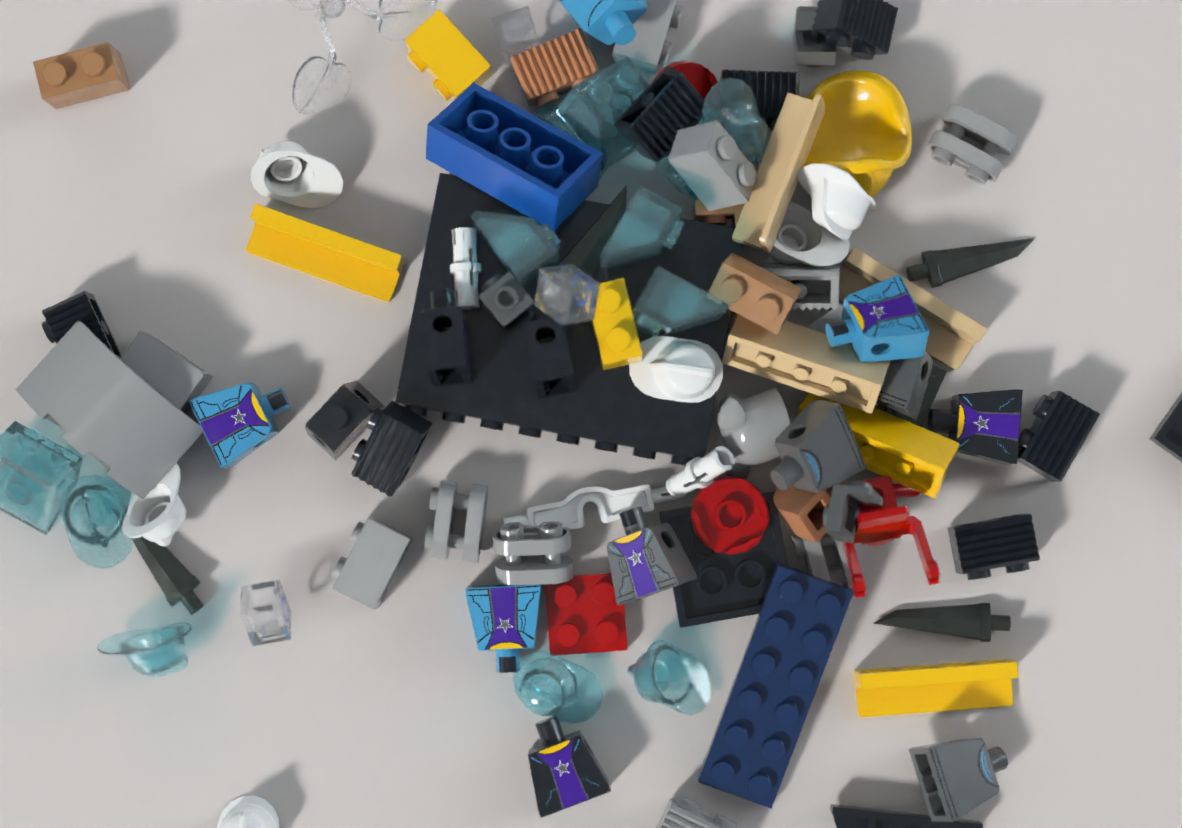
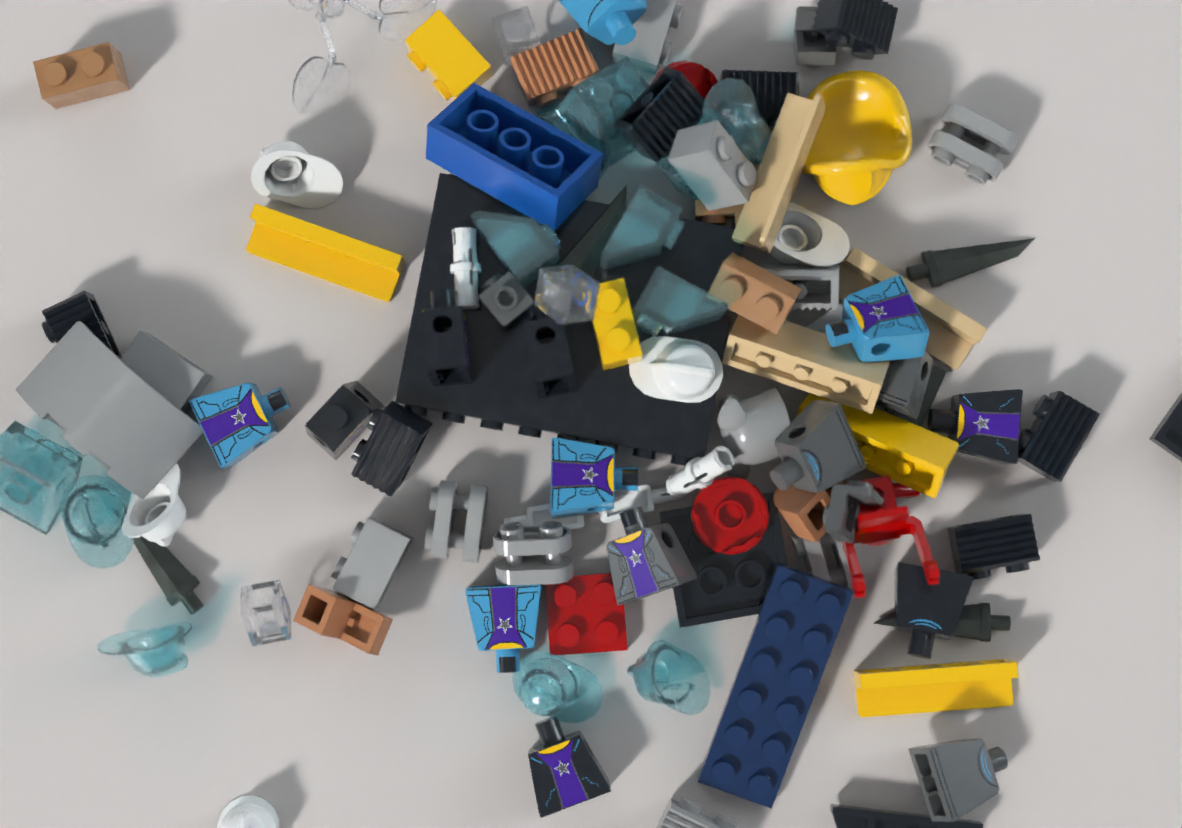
(343, 618): none -> nougat brick
(586, 478): none -> torso
(836, 198): white piece -> none
(927, 609): none -> black torso

